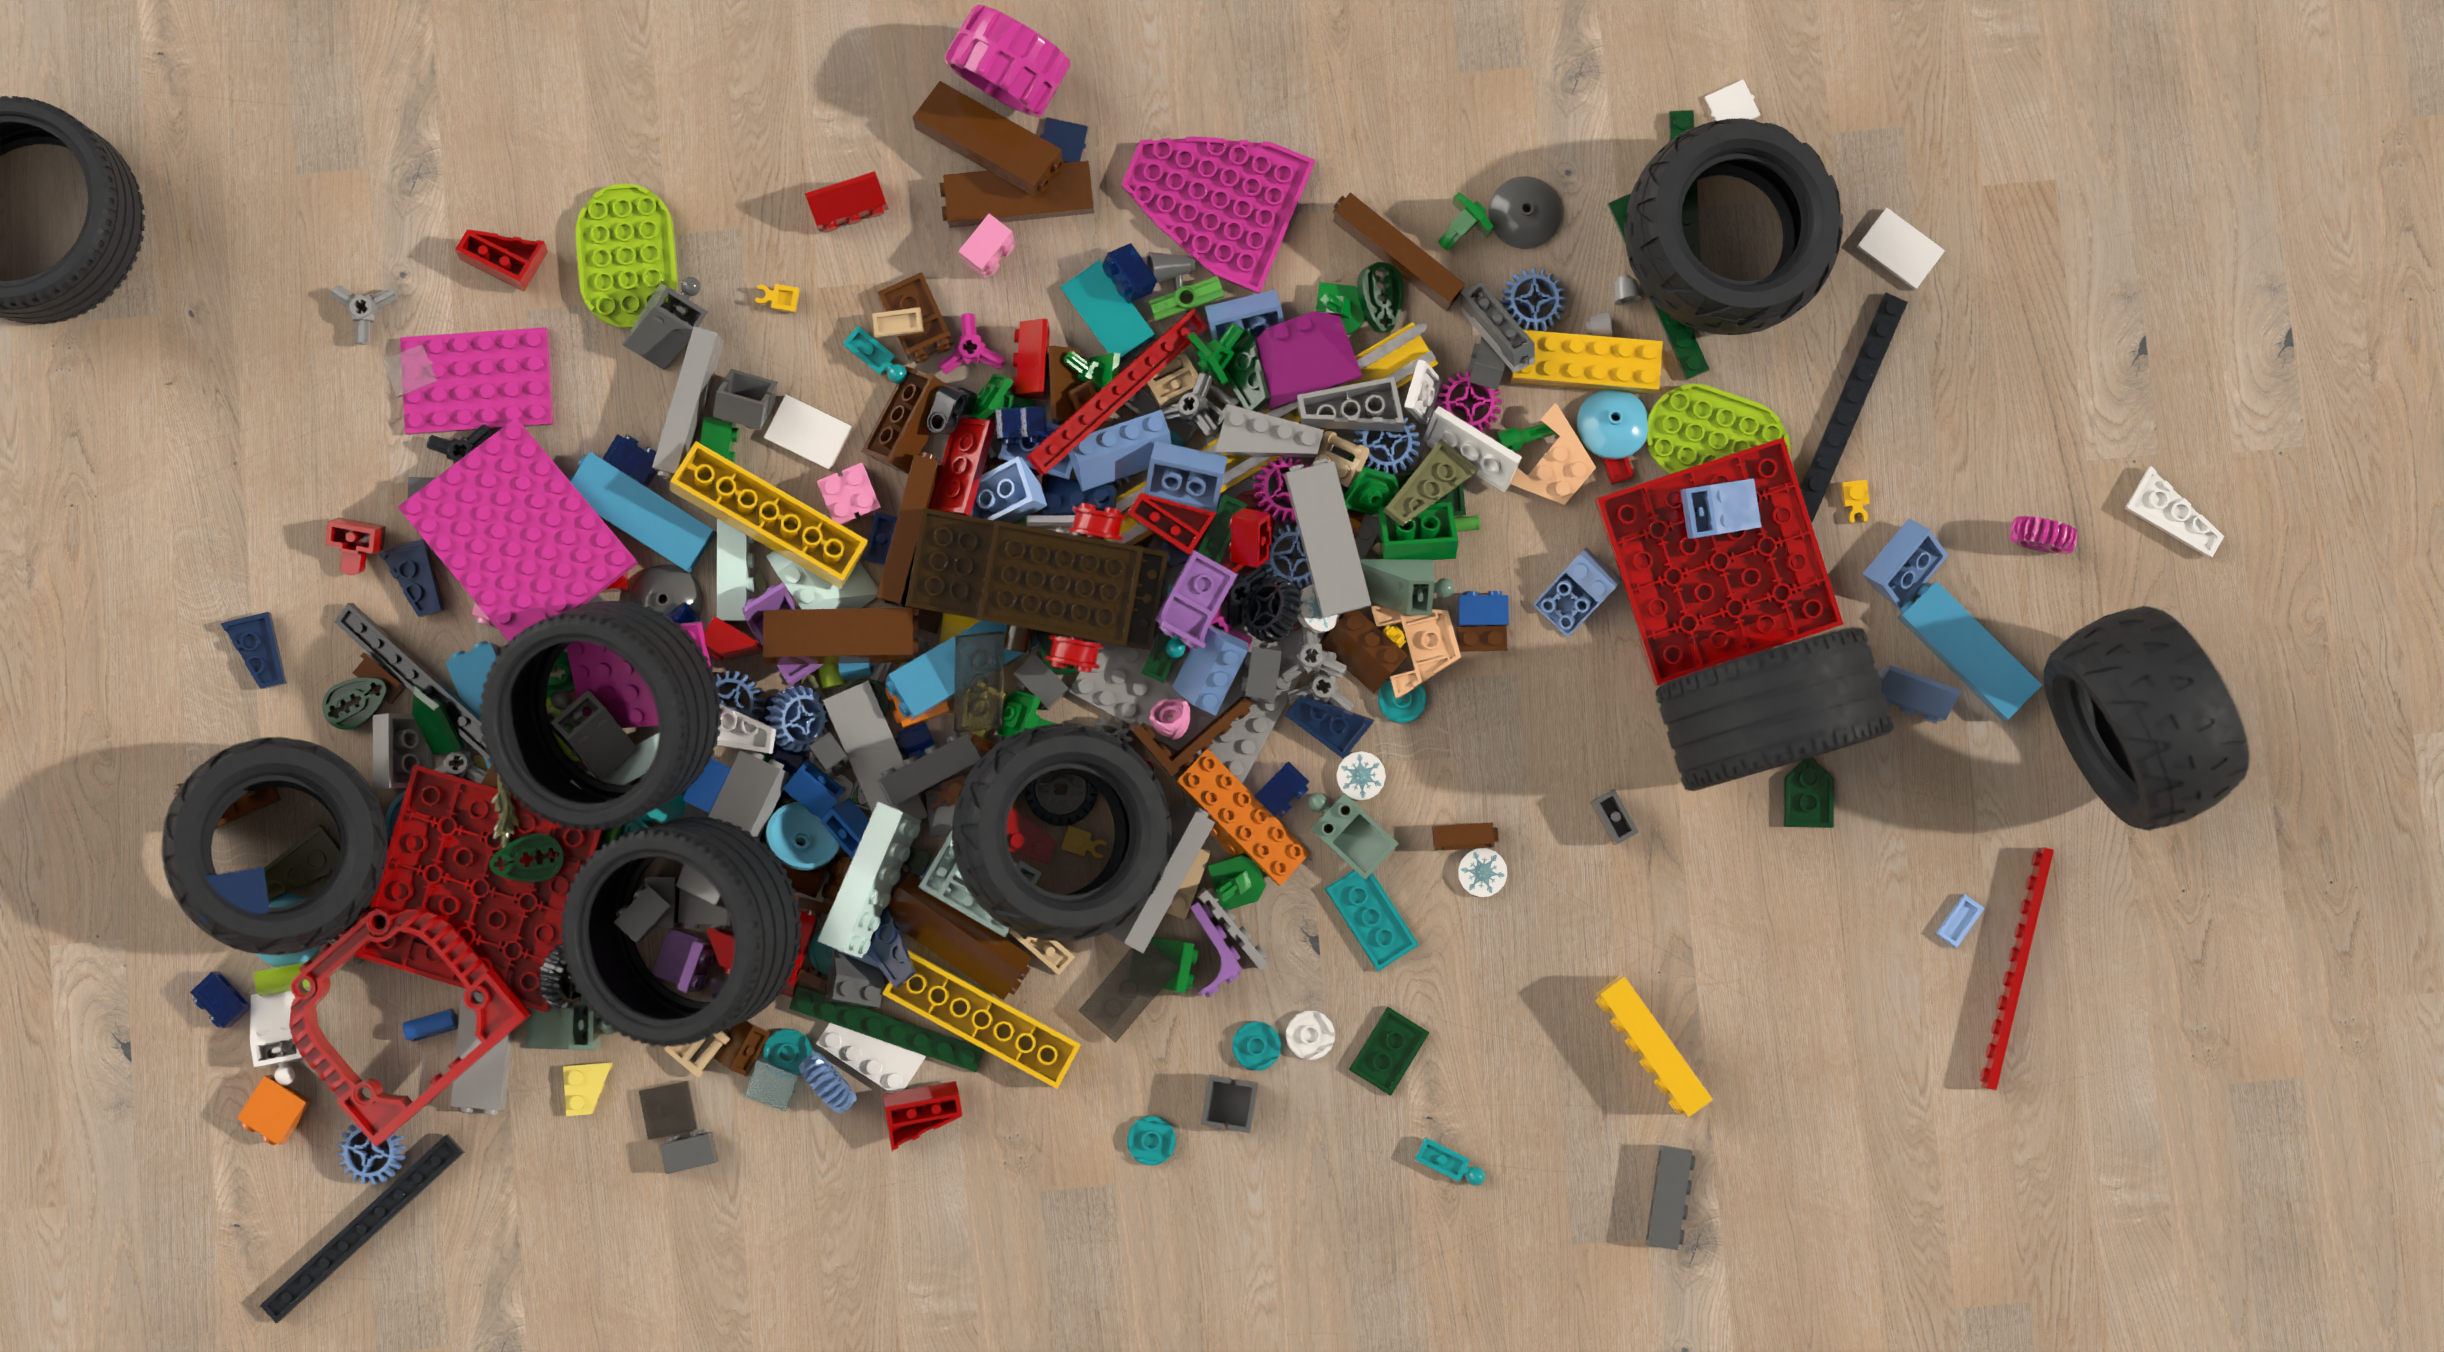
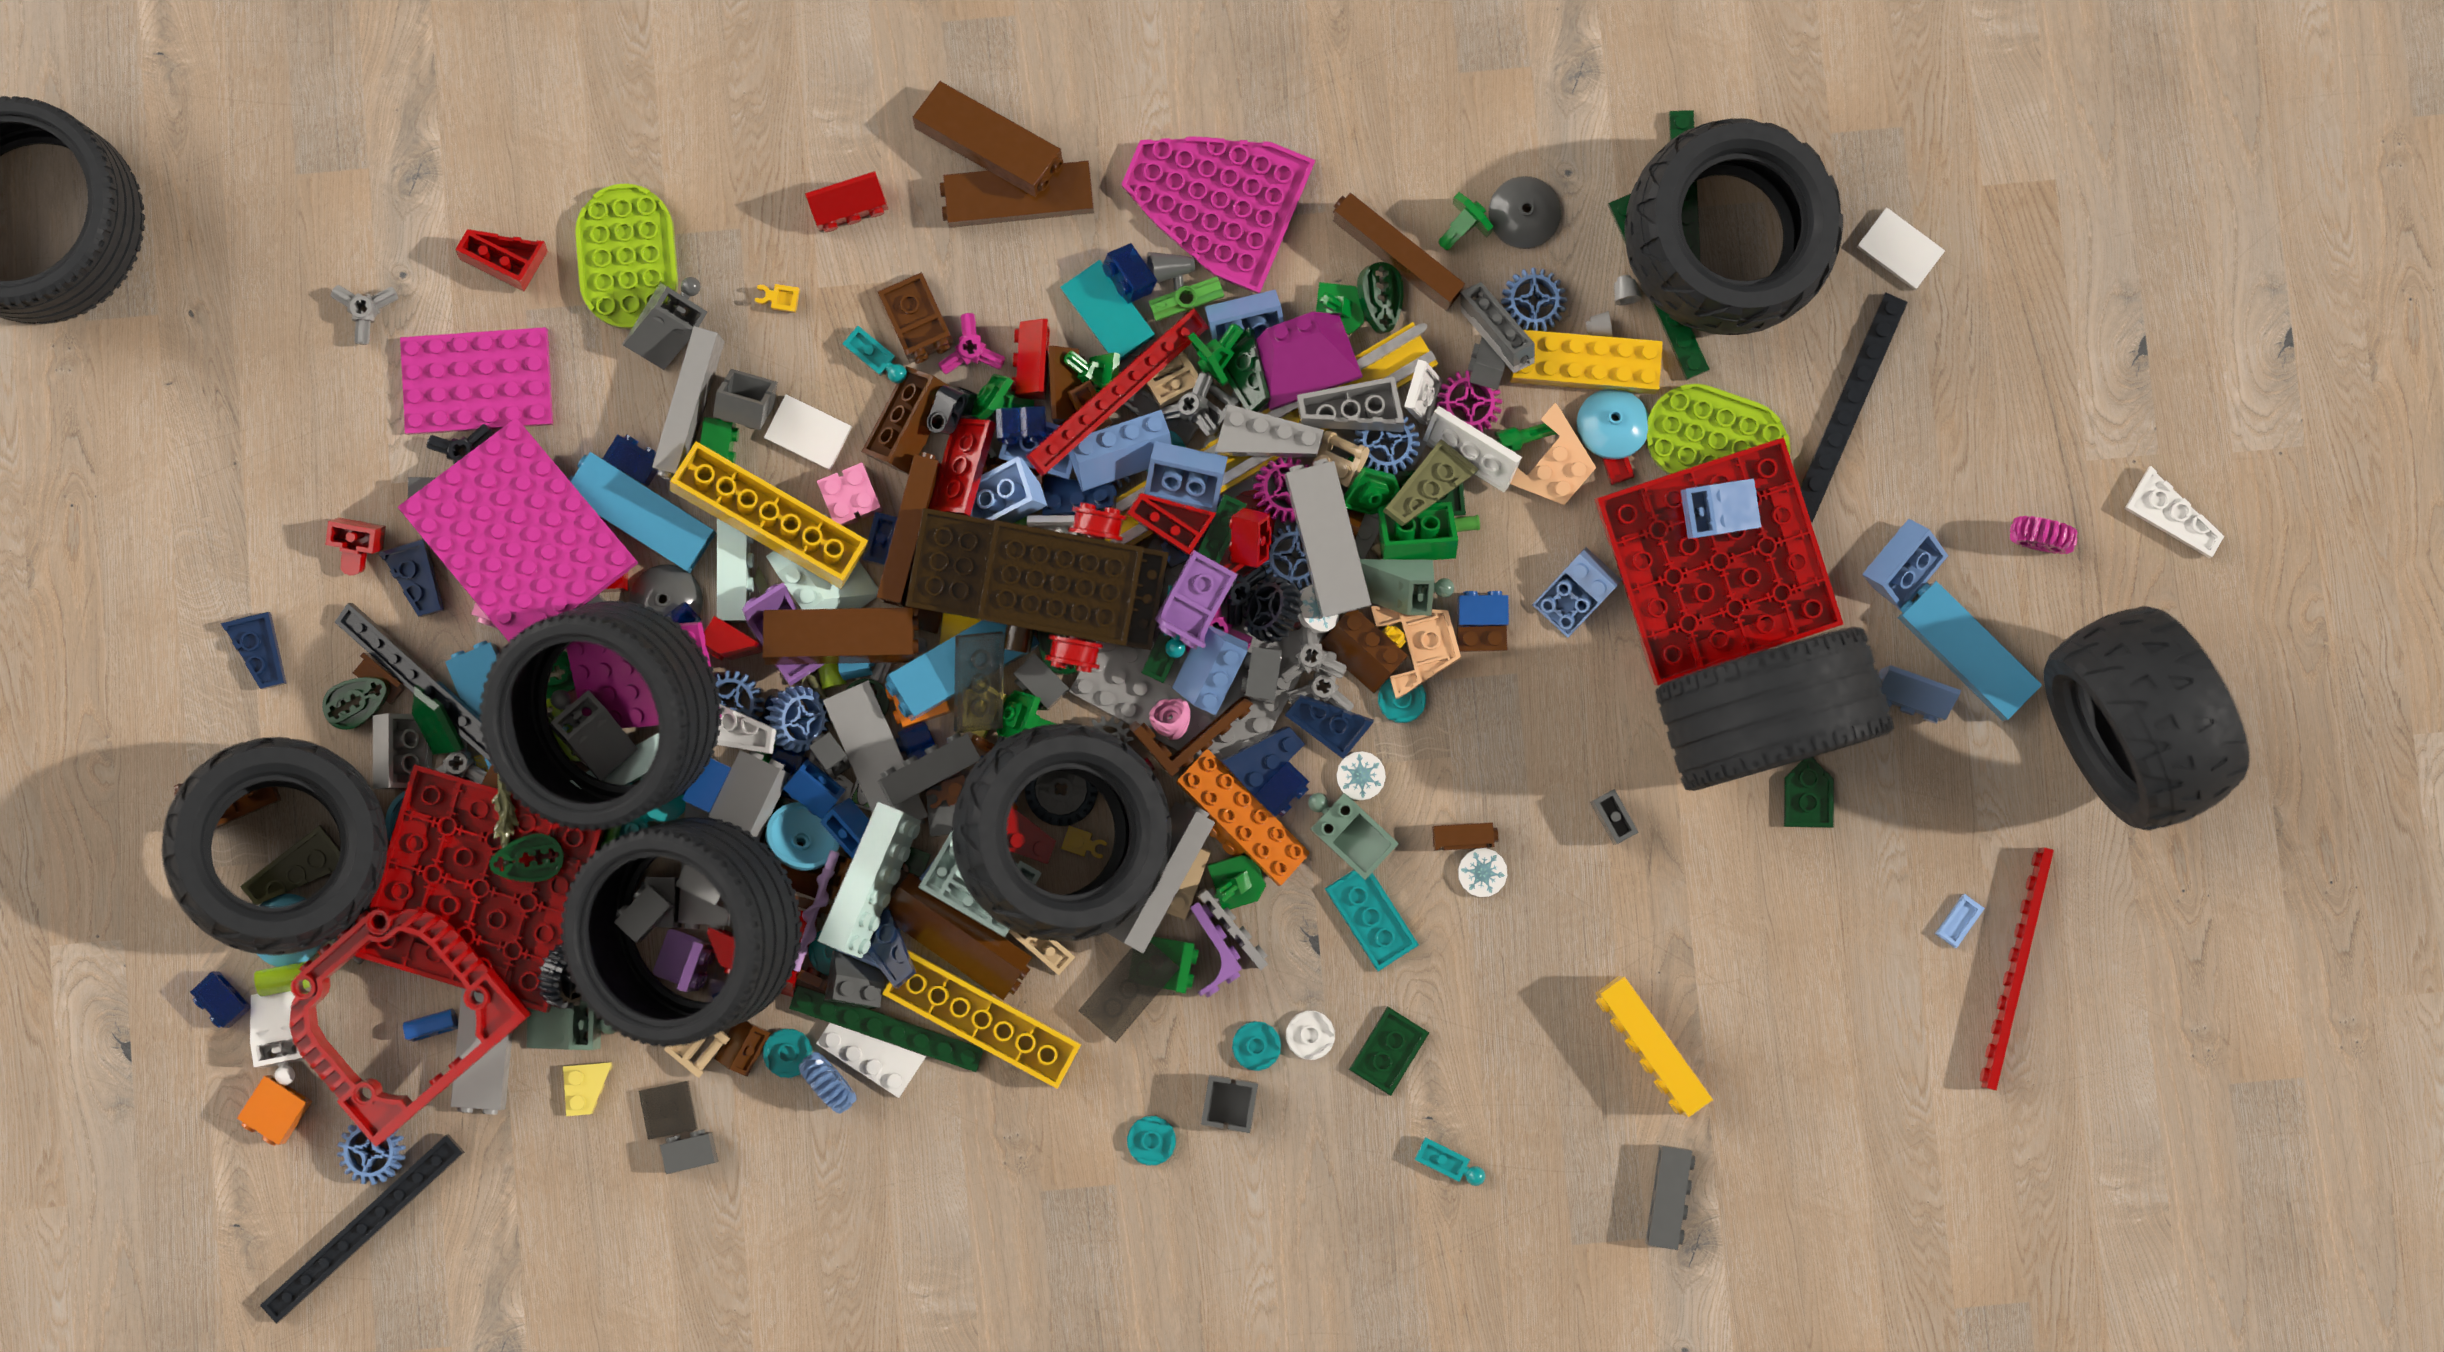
(242, 889): dark blue piece -> none
(409, 370): clear piece -> none
(771, 1085): clear light blue piece -> none
(821, 900): none -> lavender piece
(897, 323): tan tile -> none
(920, 1110): red wedge -> none
(987, 246): bright pink piece -> none
(1007, 60): dark pink wheel -> none
(1067, 136): dark blue piece -> none
(1261, 761): none -> dark blue wing
(1732, 102): white piece -> none
(1856, 496): yellow plate -> none

